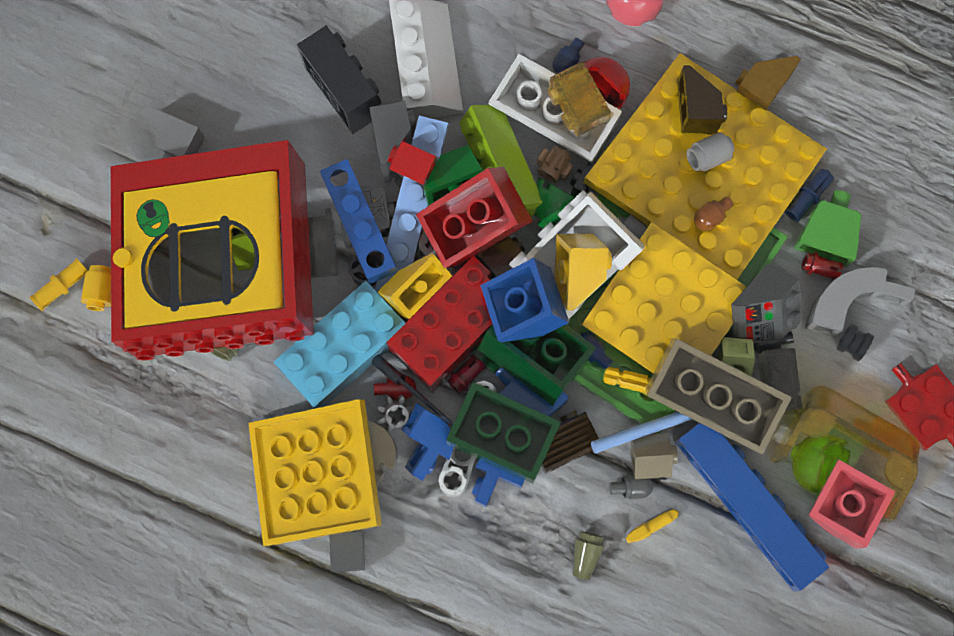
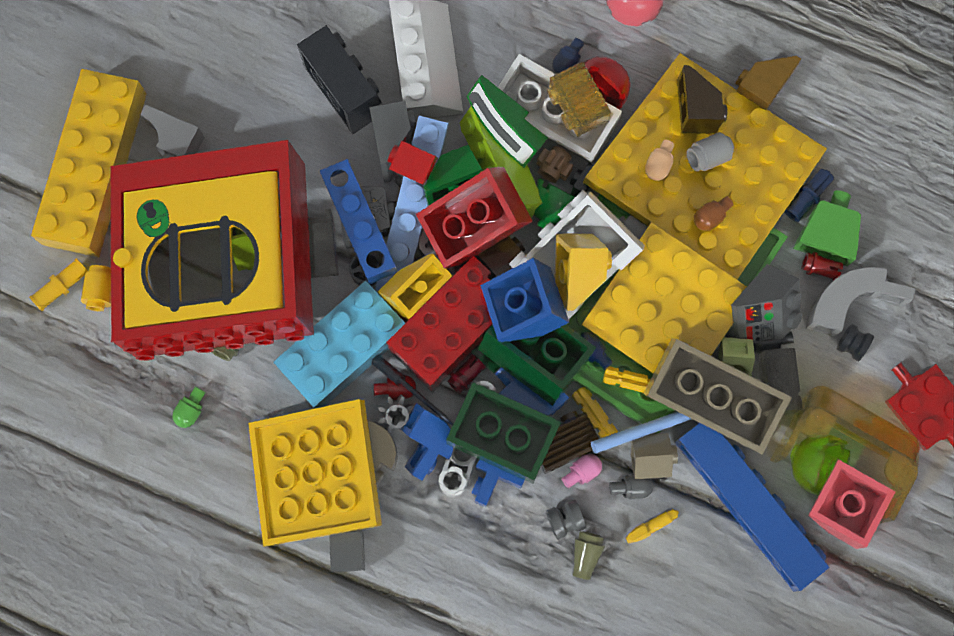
(94, 137): none -> yellow brick
(188, 408): none -> bright green cylinder
(505, 121): none -> slope
(566, 519): none -> dark grey wheel
(583, 470): none -> bright pink cylinder
(594, 411): none -> yellow axle
(660, 161): none -> light nougat cylinder

